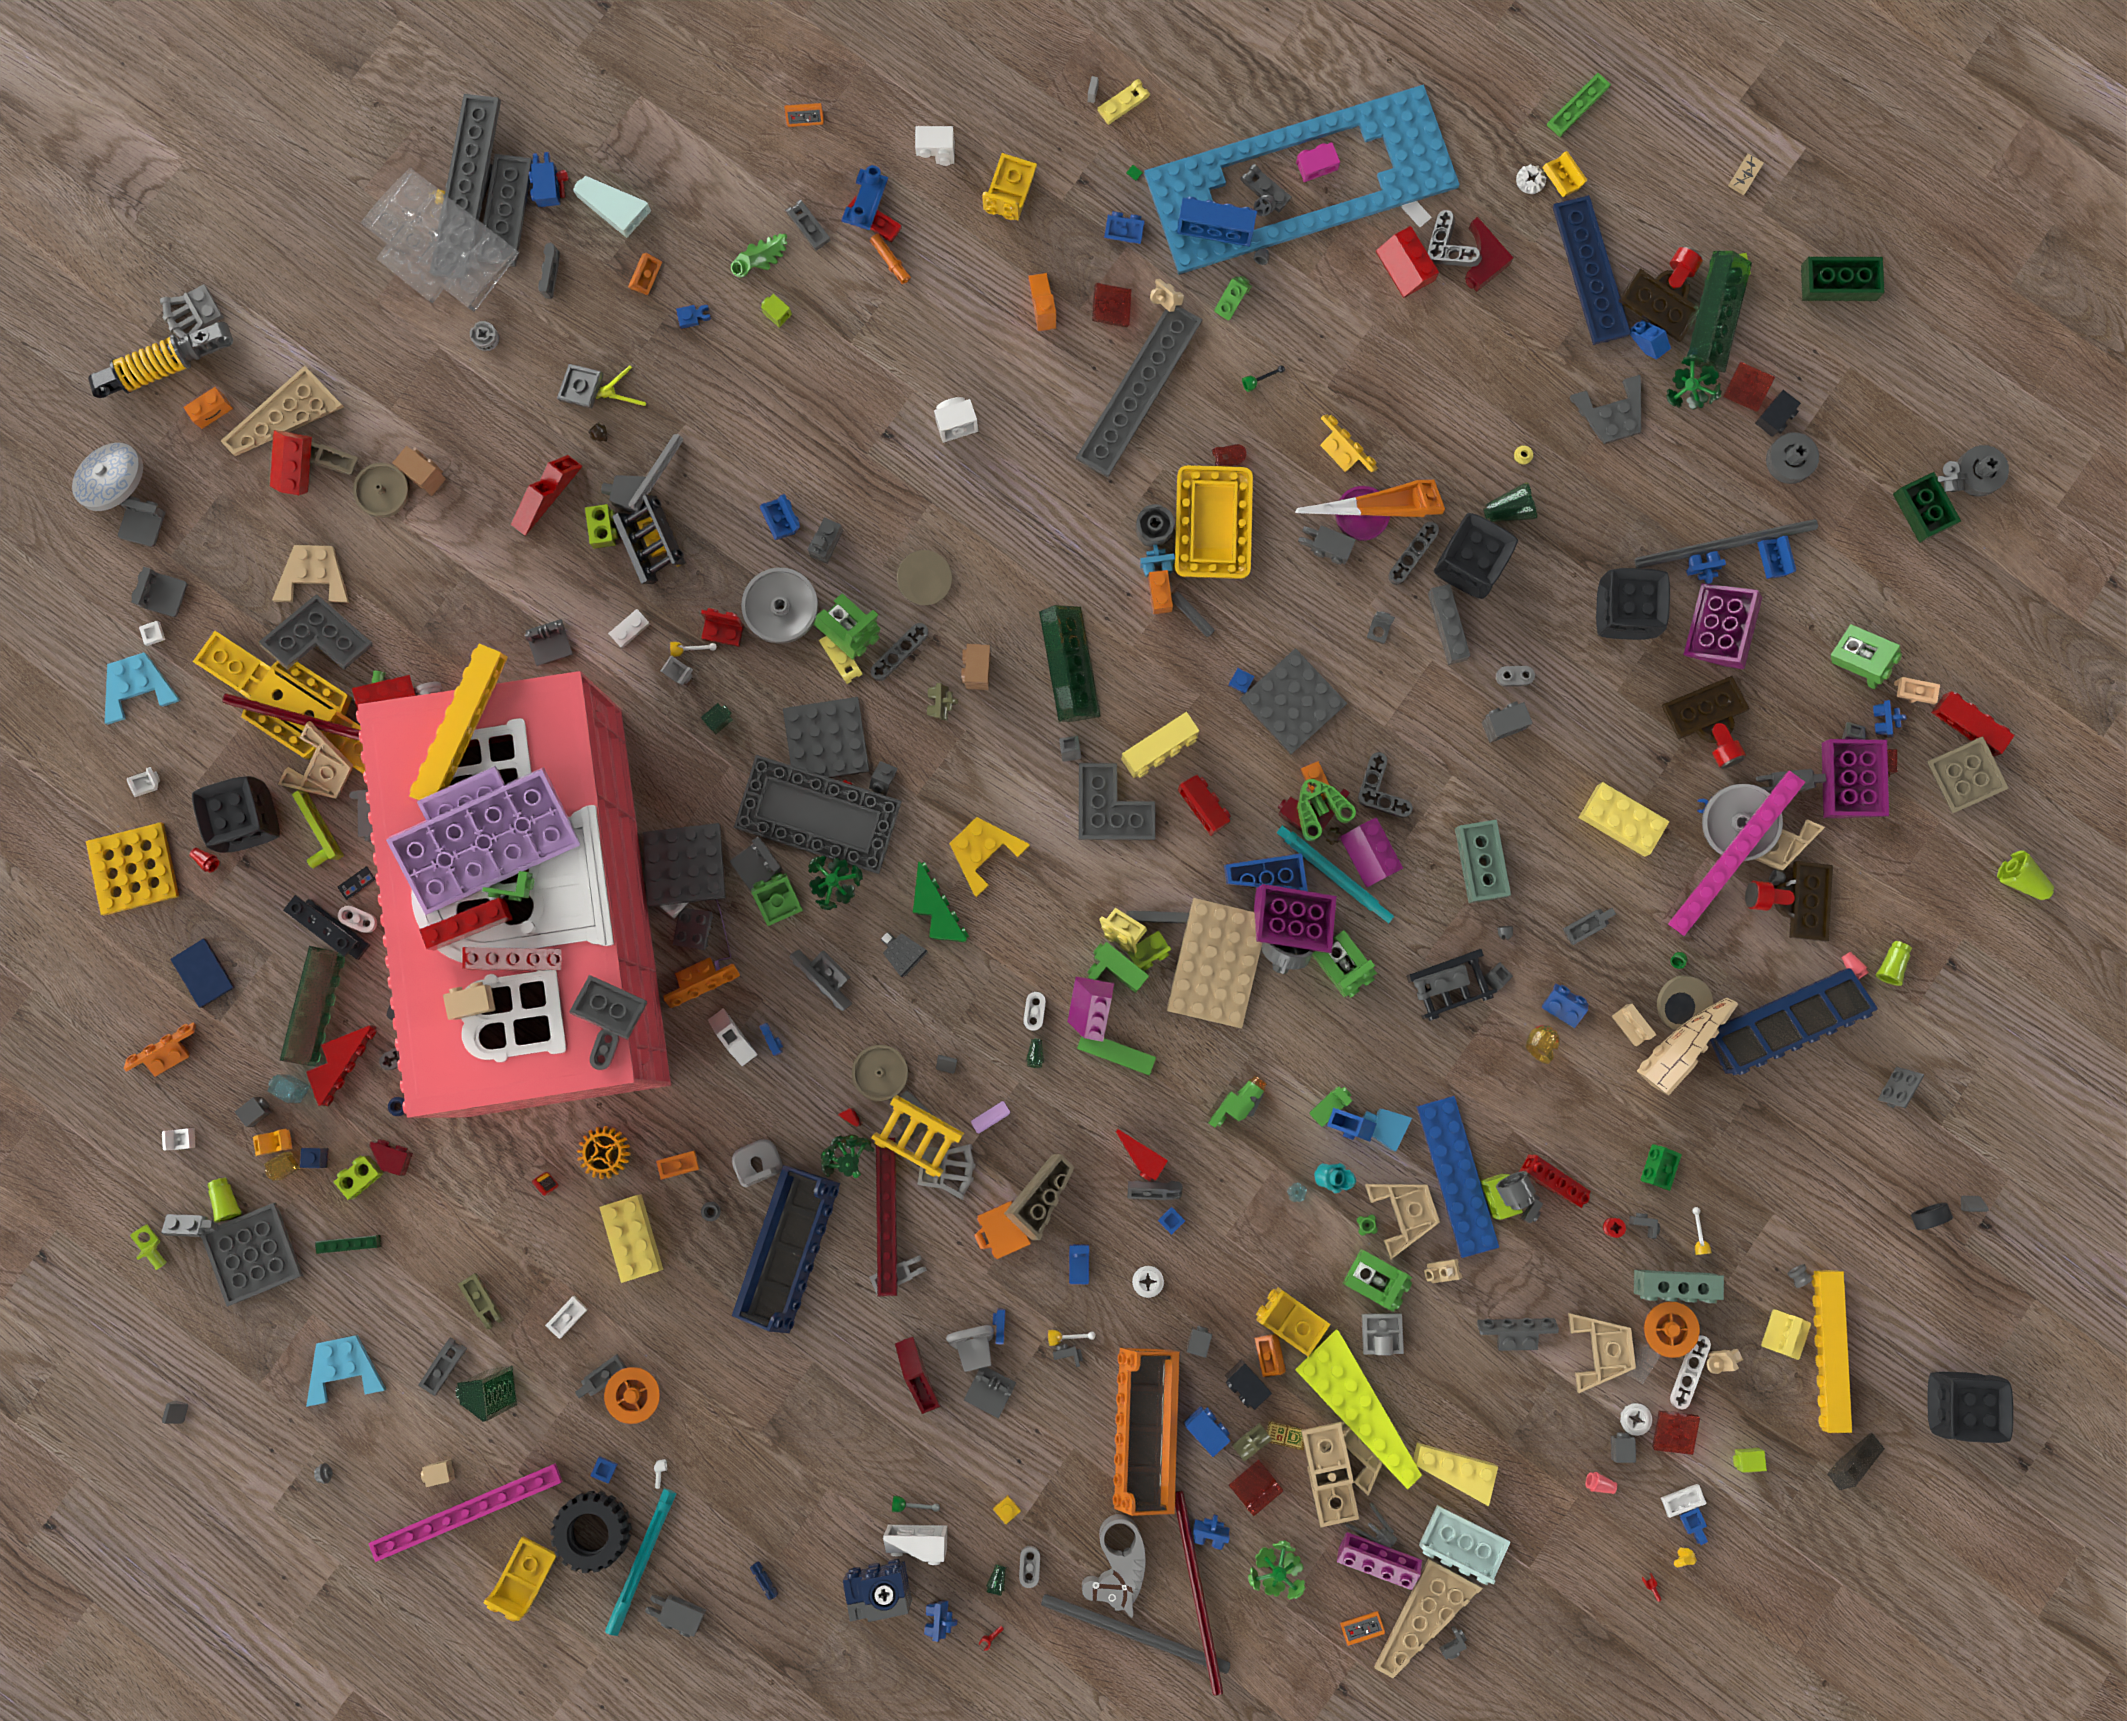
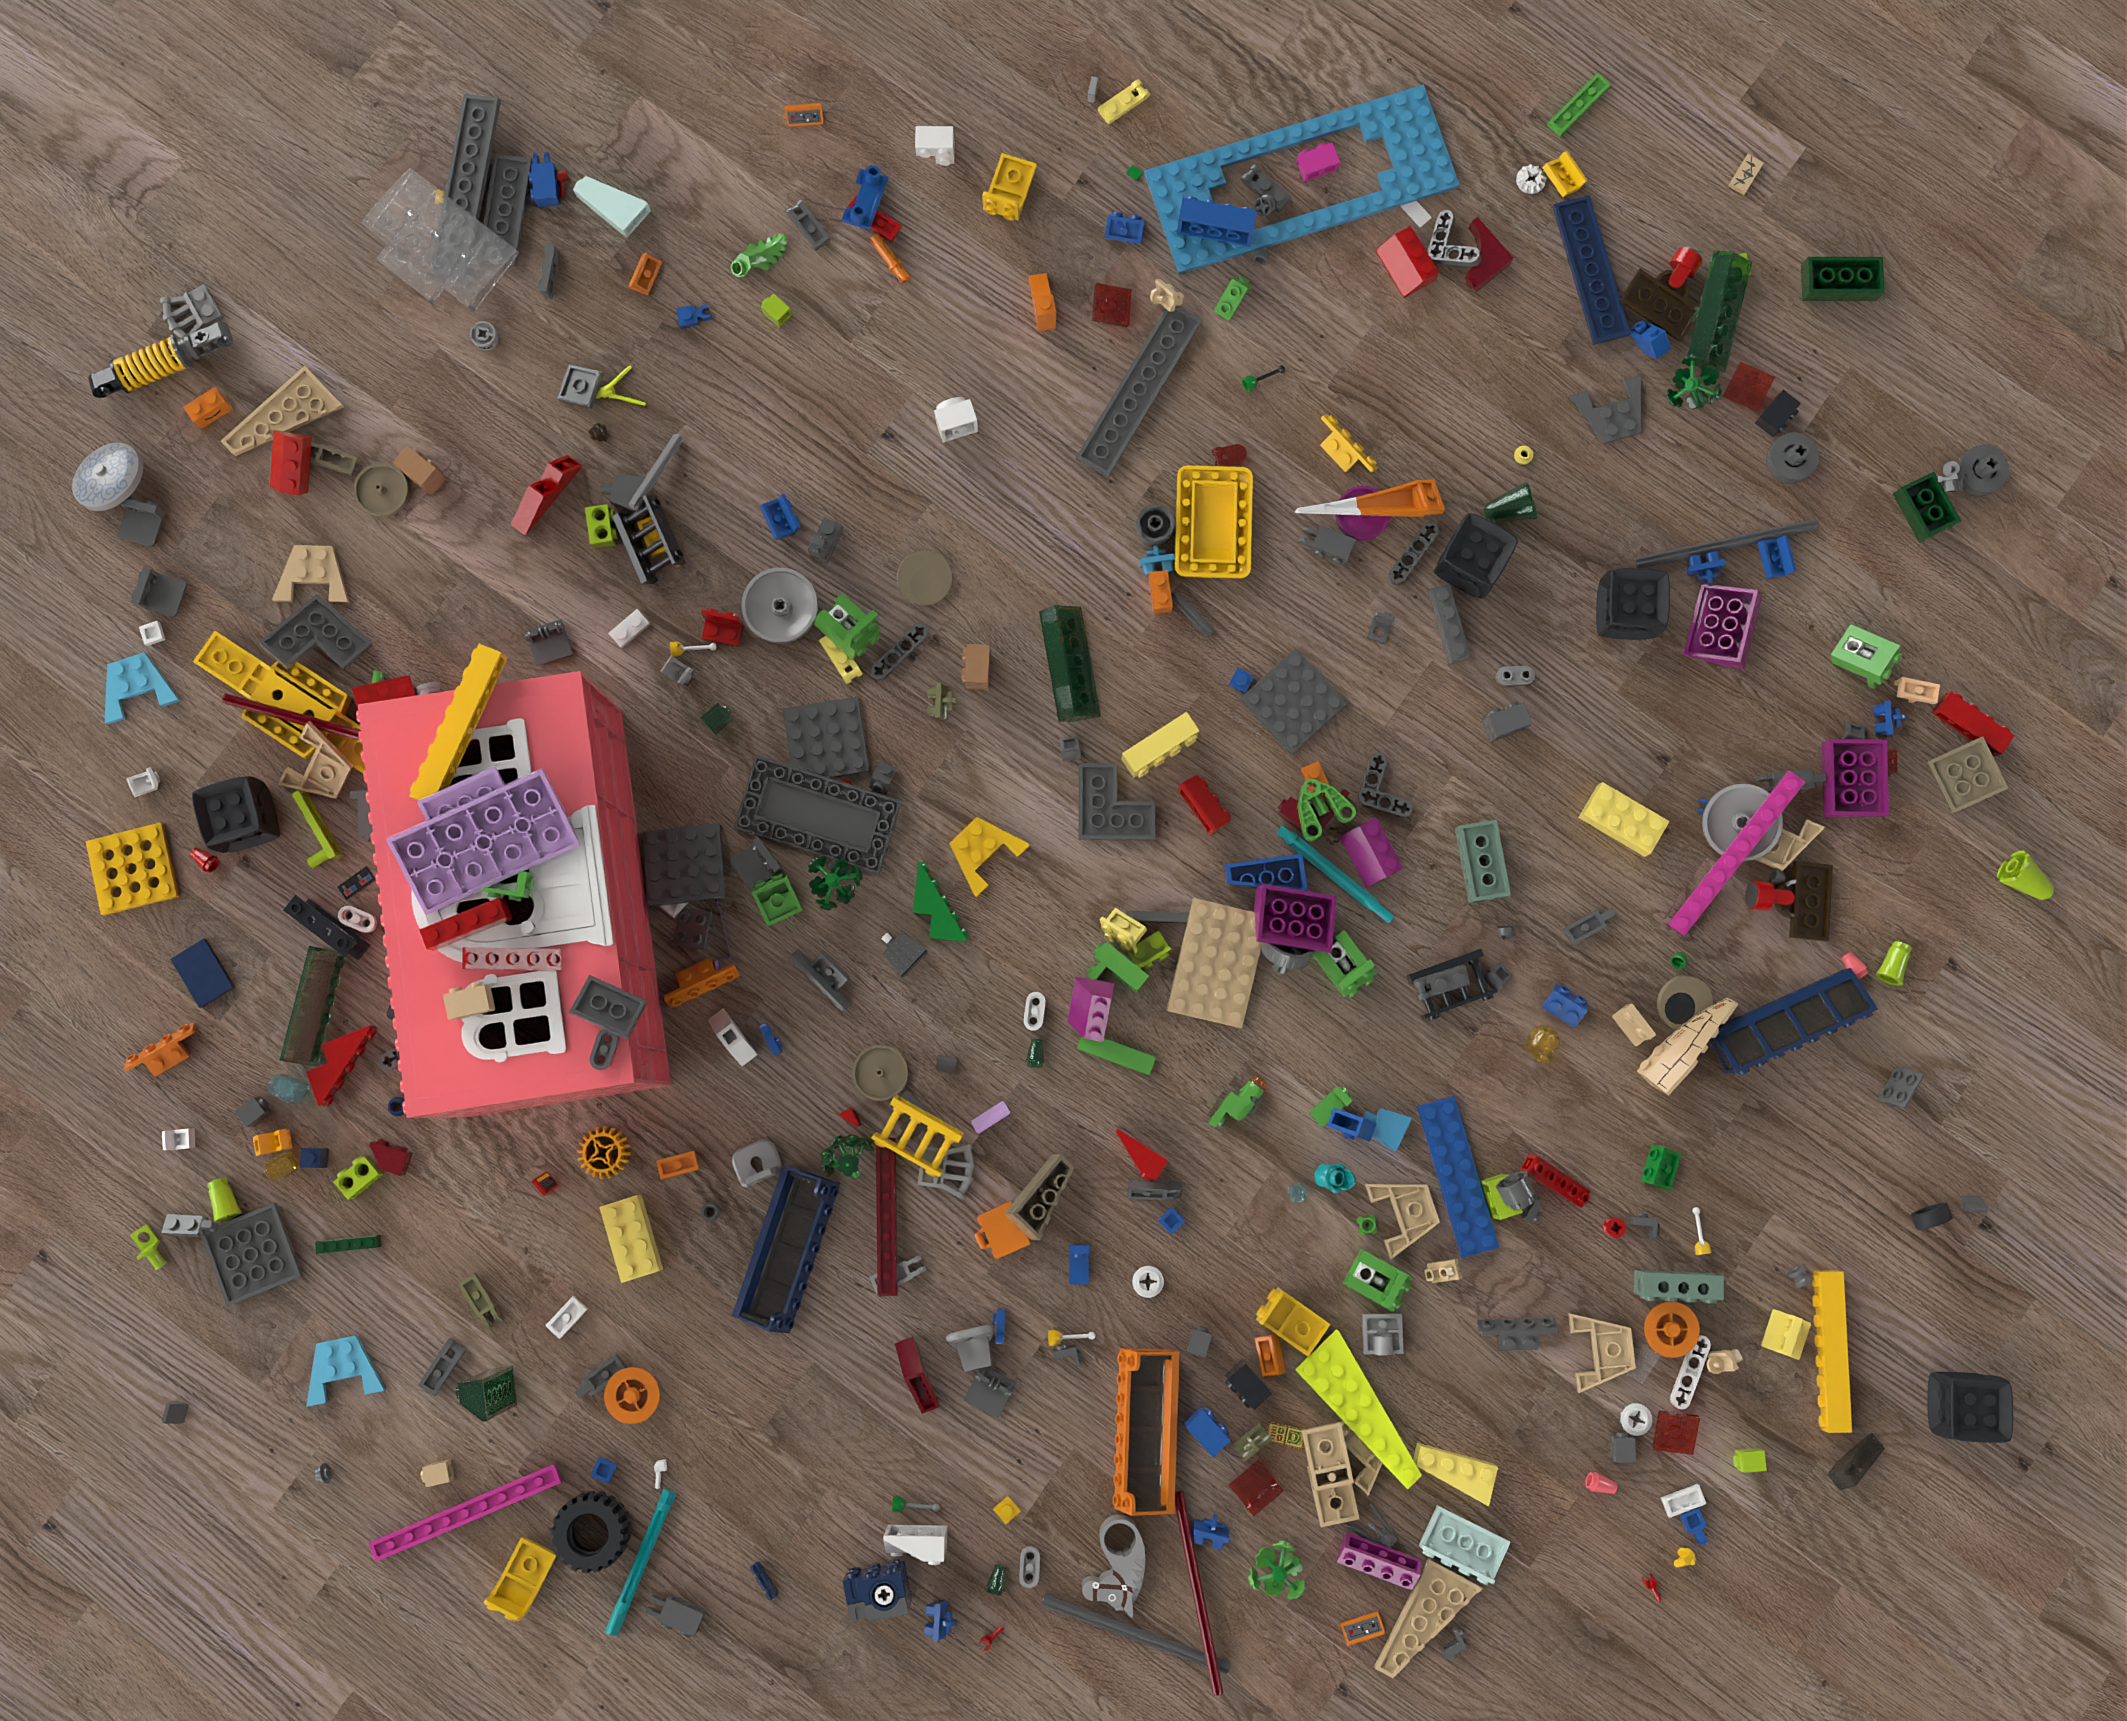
(1711, 715): dark brown plate -> none

